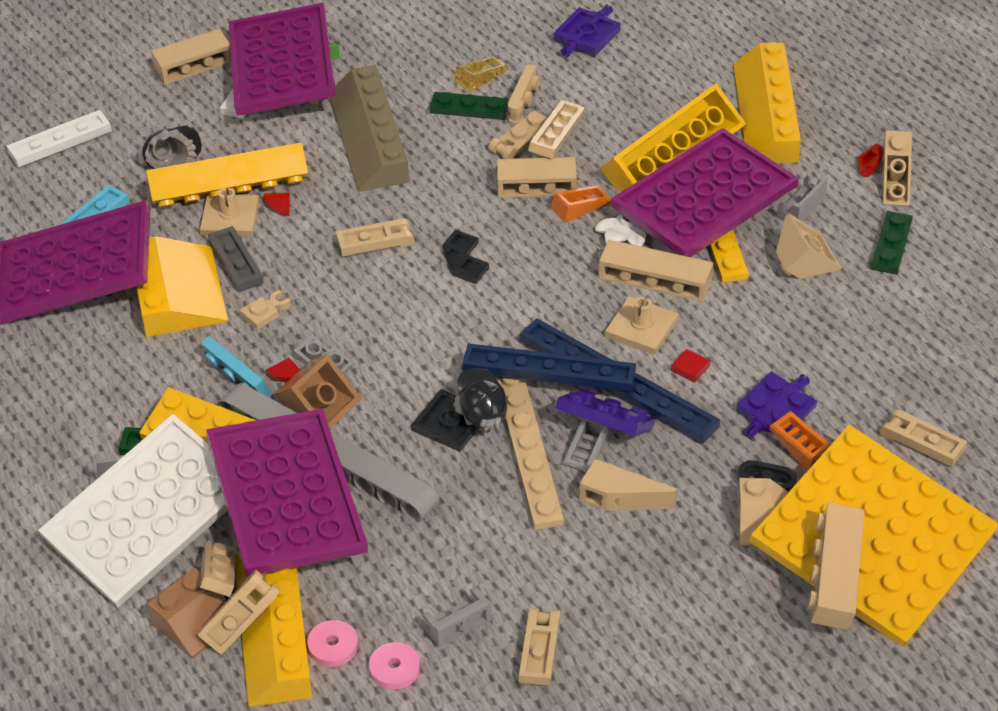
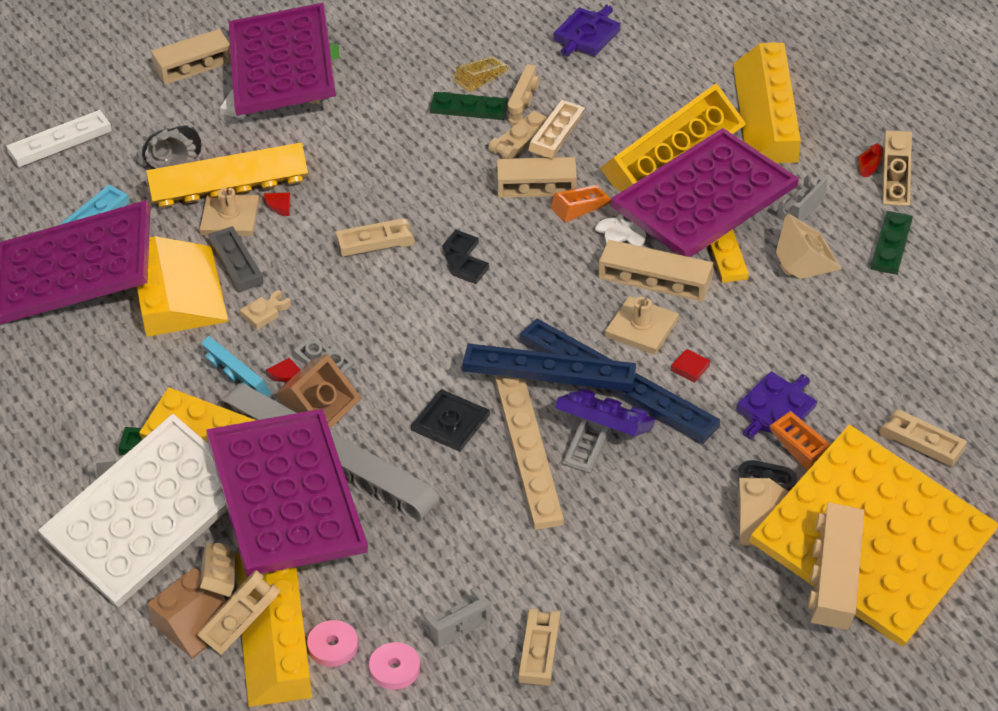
(369, 130): dark tan slope -> none
(480, 399): black hair -> none
(620, 489): tan slope -> none

